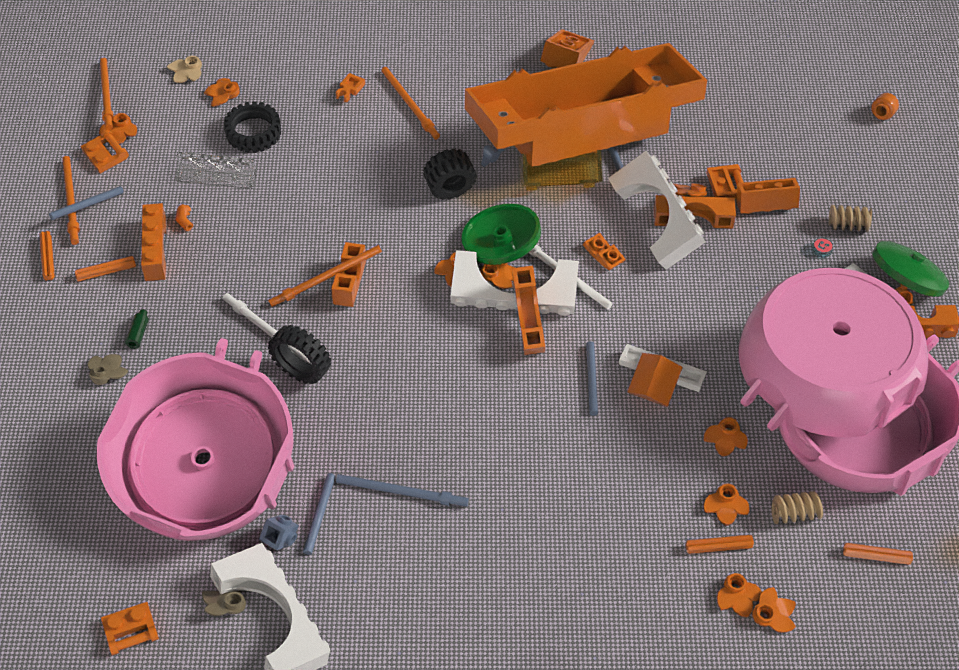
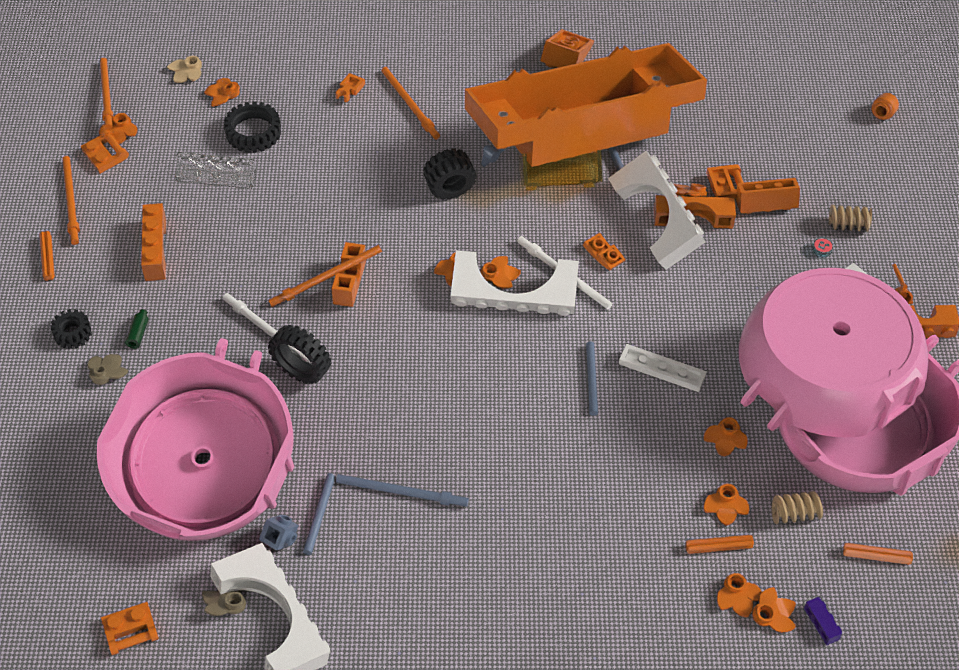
(71, 338): none -> black tyre
(86, 203): sand blue bar -> none
(105, 268): orange axle -> none
(181, 217): orange arm -> none
(502, 233): green dish -> none
(528, 310): orange arch -> none
(655, 378): orange slope -> none
(823, 620): none -> dark purple piece
(910, 268): green dish -> none

